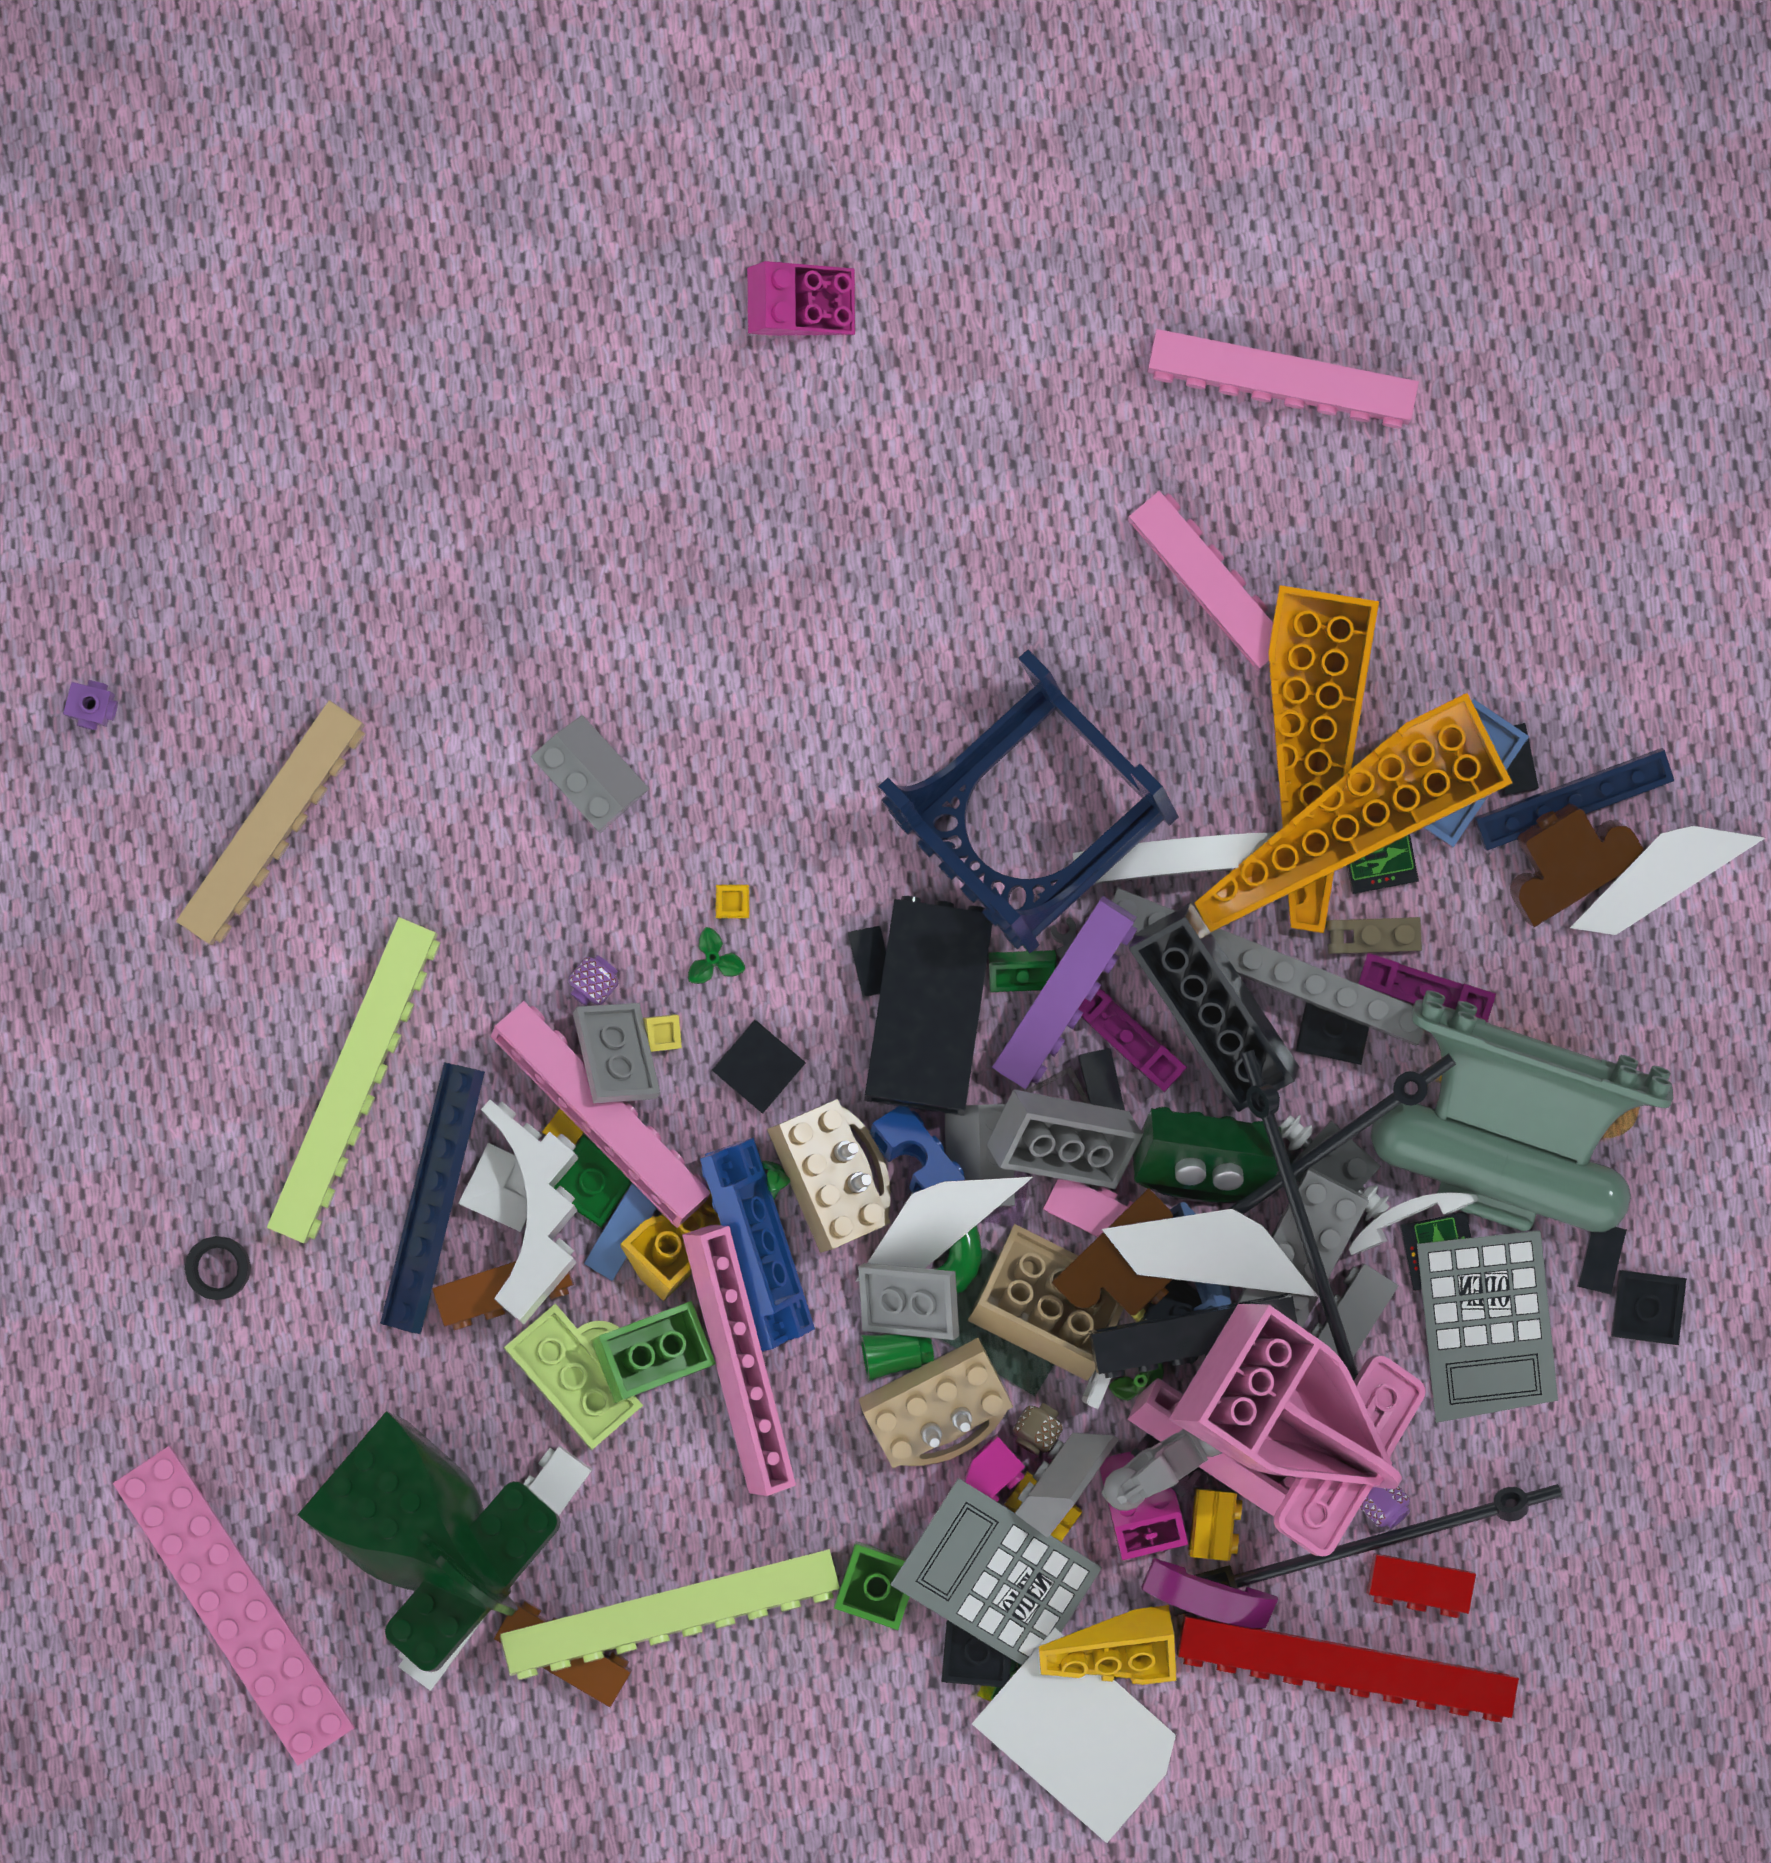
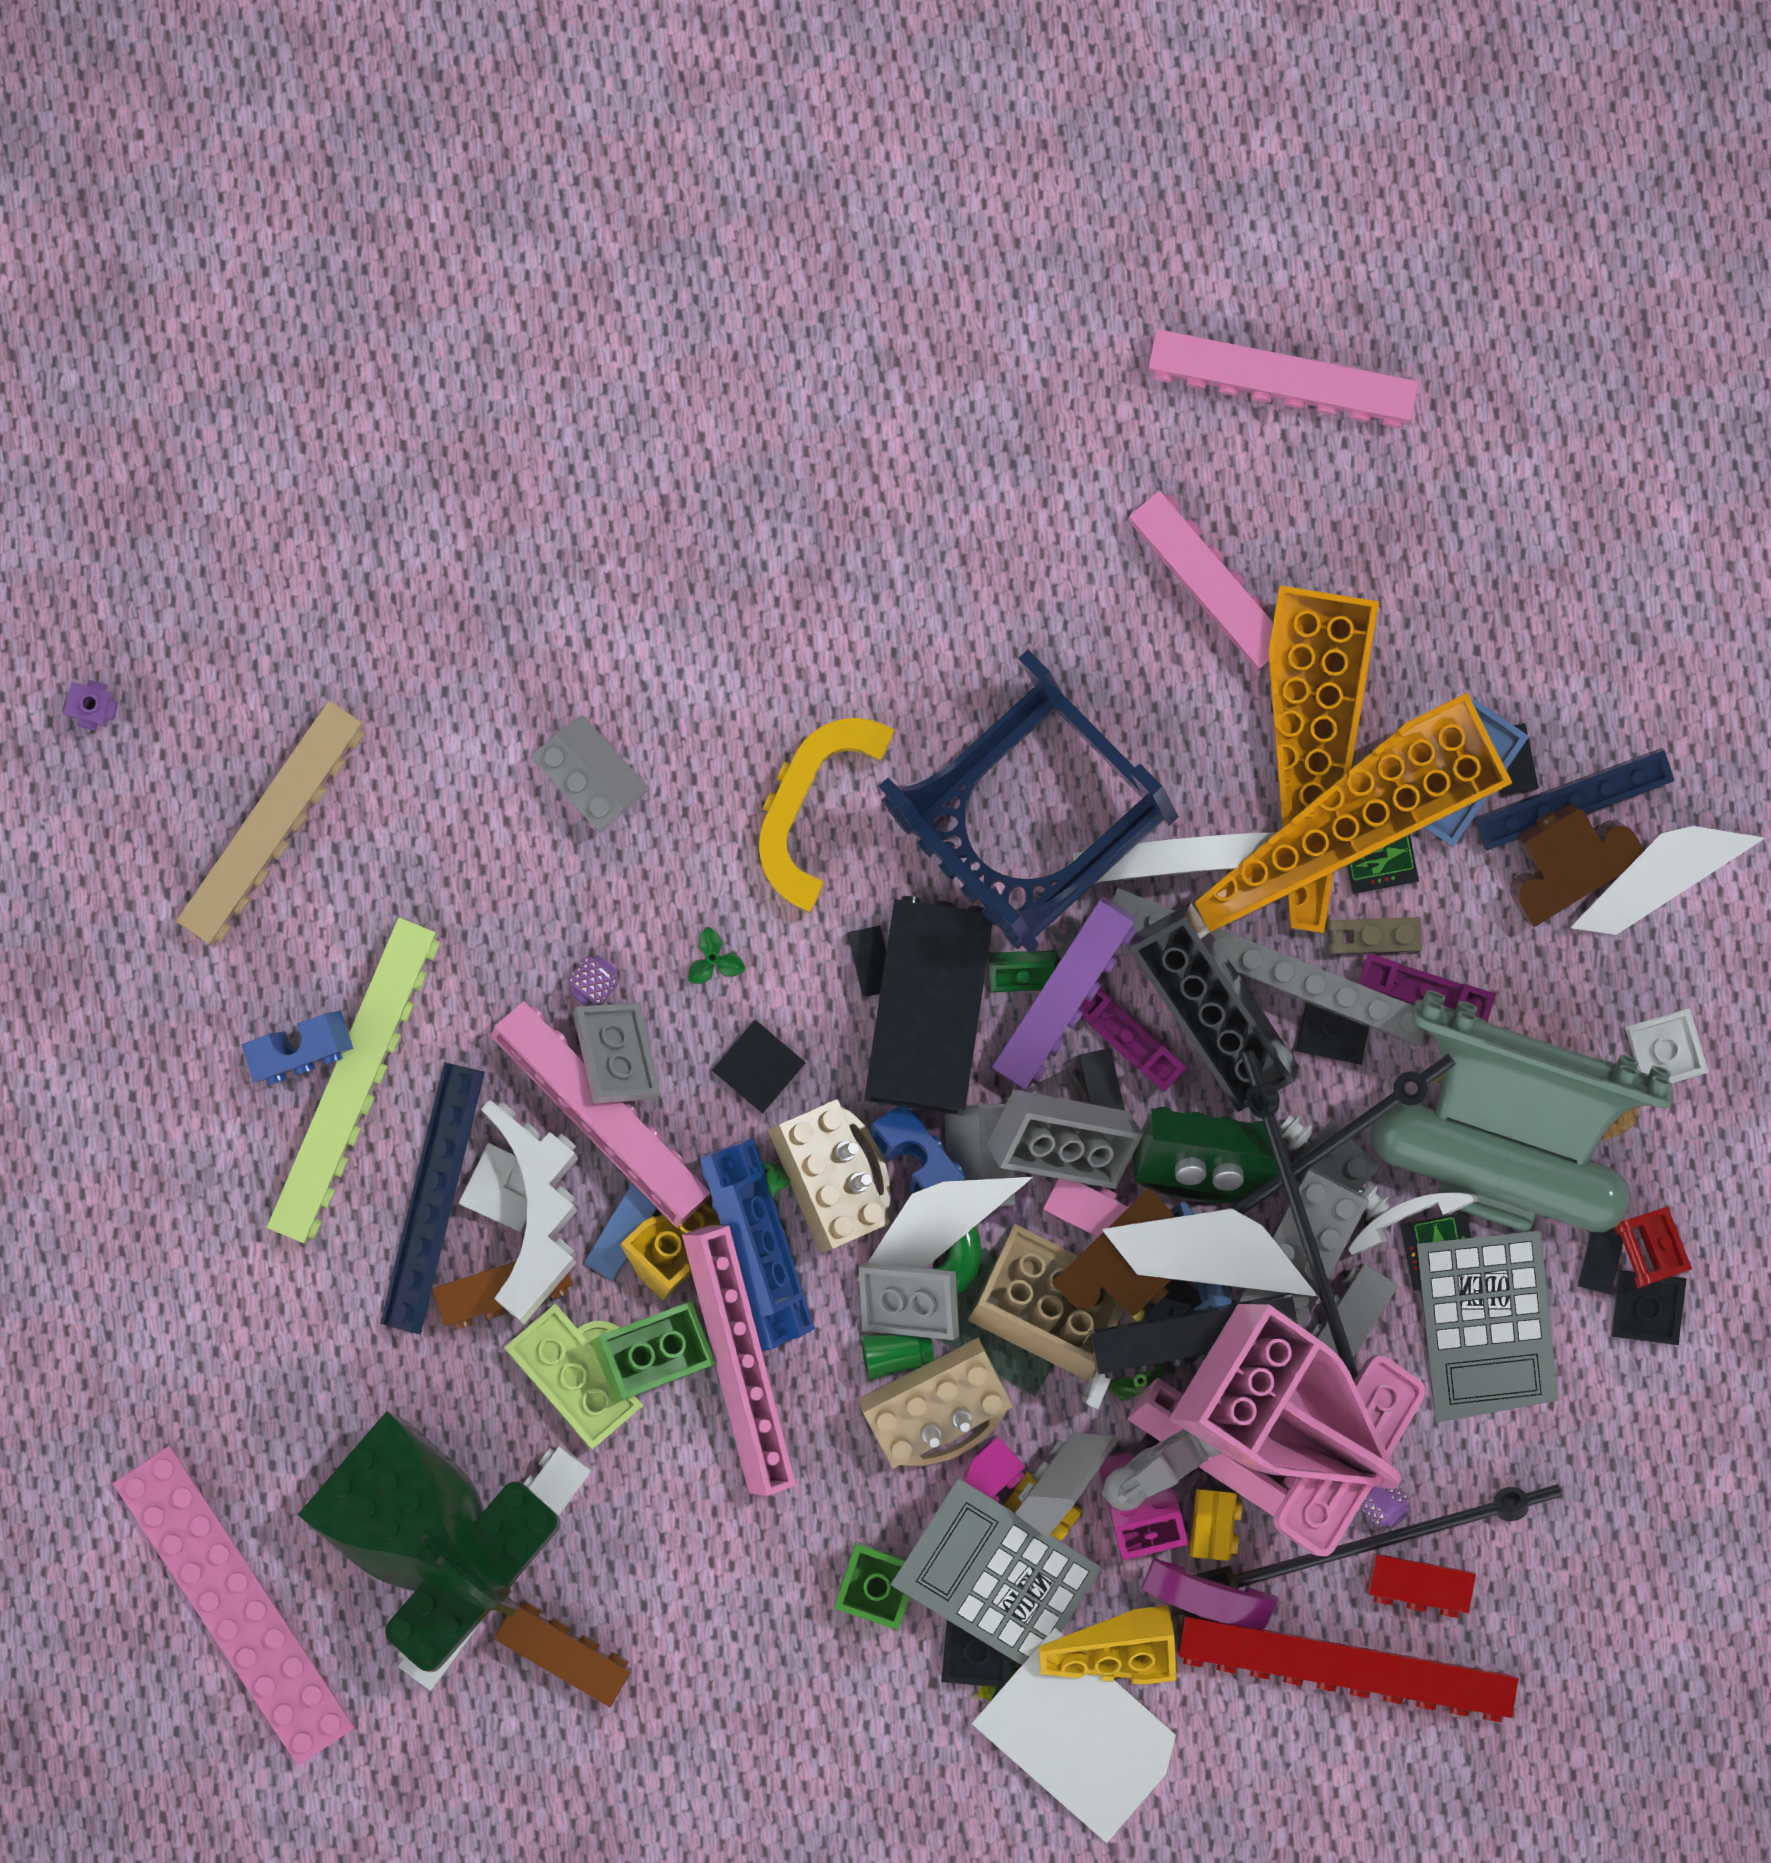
(195, 1255): black tyre -> none
(321, 1039): none -> blue arch
(563, 1125): yellow tile -> none
(594, 1182): green tile -> none
(663, 1032): light yellow plate -> none
(669, 1613): yellowish green brick -> none
(732, 901): yellow tile -> none
(797, 777): none -> yellow arch
(800, 299): dark pink slope -> none
(1038, 1429): dark tan head -> none
(1661, 1243): none -> red plate
(1668, 1043): none -> white tile

